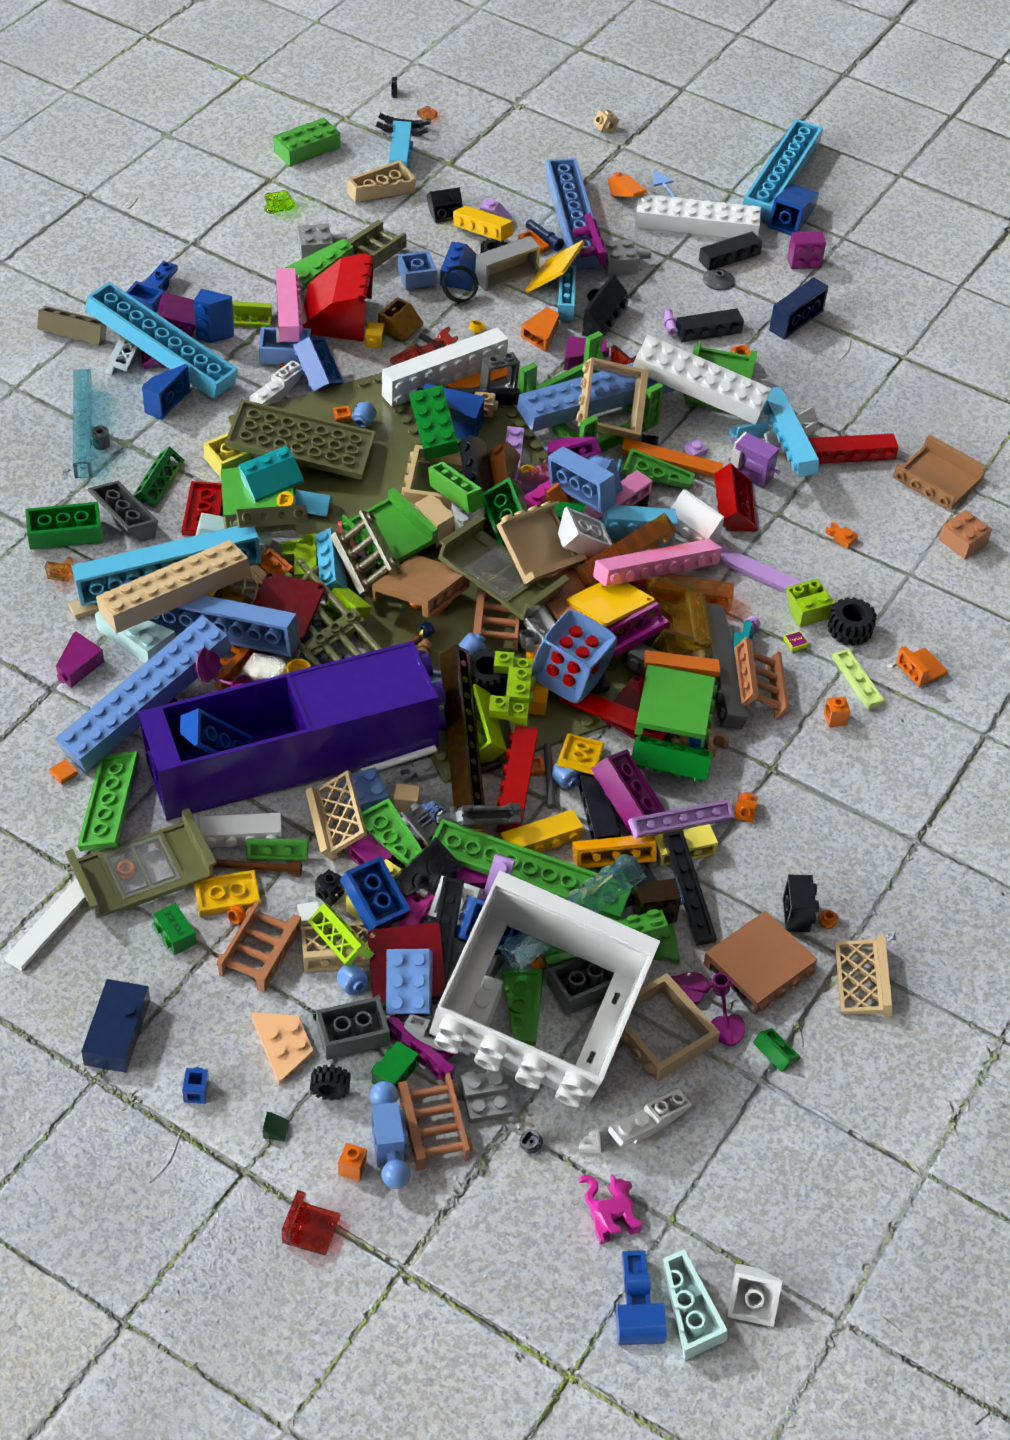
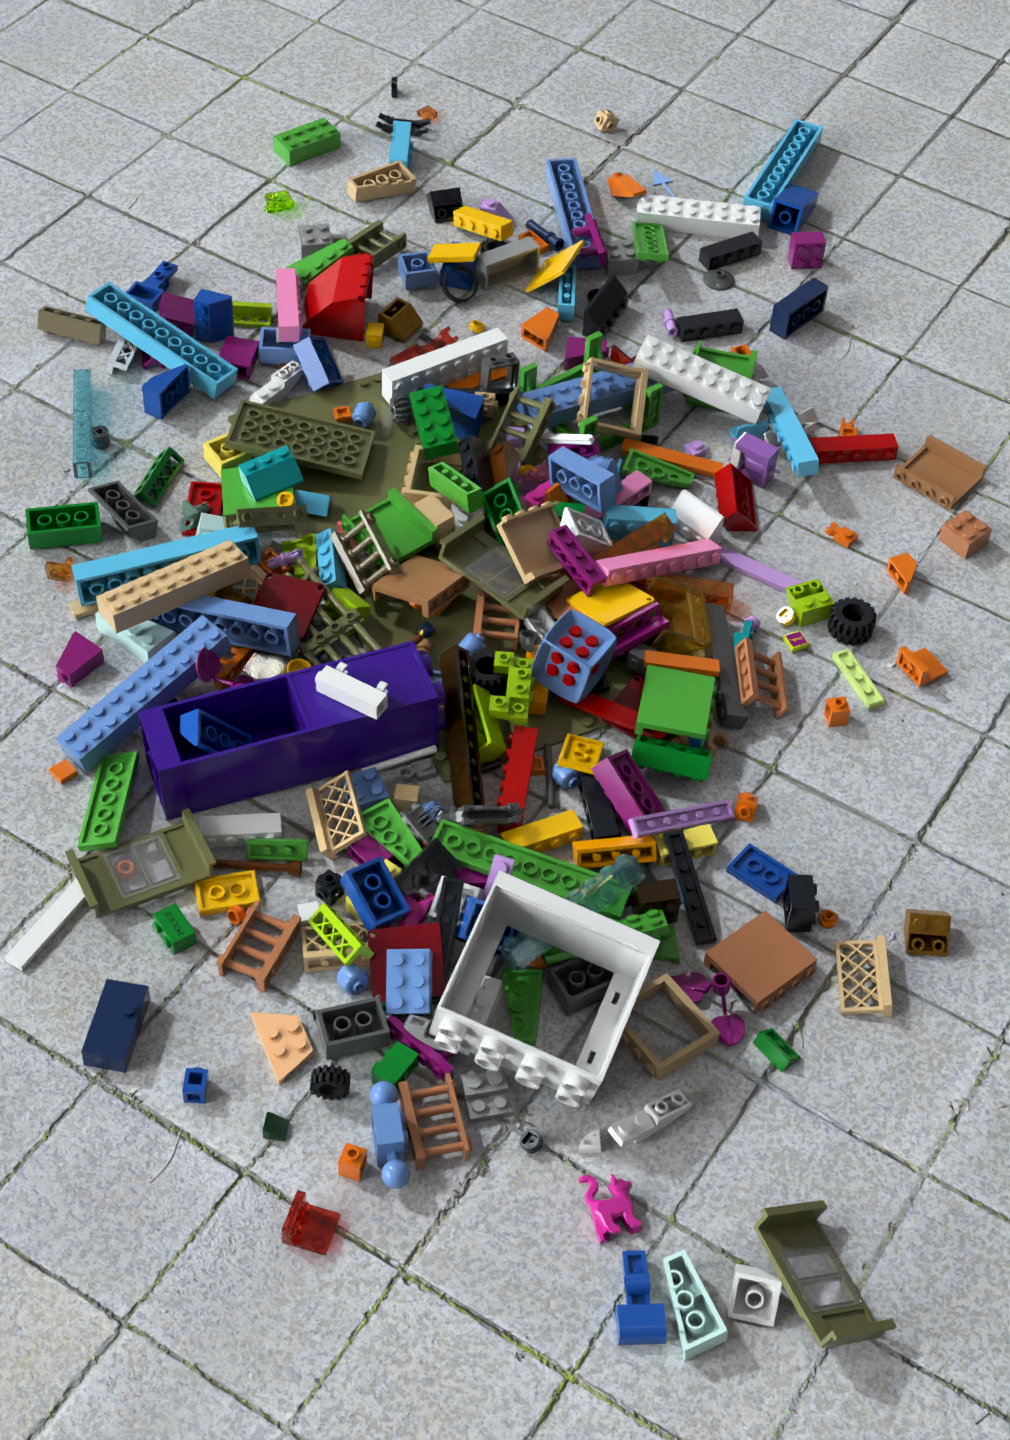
(192, 514): none -> sand green bracket
(241, 354): none -> magenta brick
(285, 559): none -> lavender pin
(352, 692): none -> white brick
(400, 409): none -> dark grey gear
(454, 252): none -> yellow tile
(538, 424): none -> olive fence
(577, 559): none -> magenta fence
(578, 439): none -> white axle
(650, 242): none -> bright green plate
(760, 872): none -> blue tile
(786, 616): none -> tile
(816, 1276): none -> olive piece
(847, 429): none -> orange plate
(902, 570): none -> orange slope
(927, 932): none -> pearl gold slope

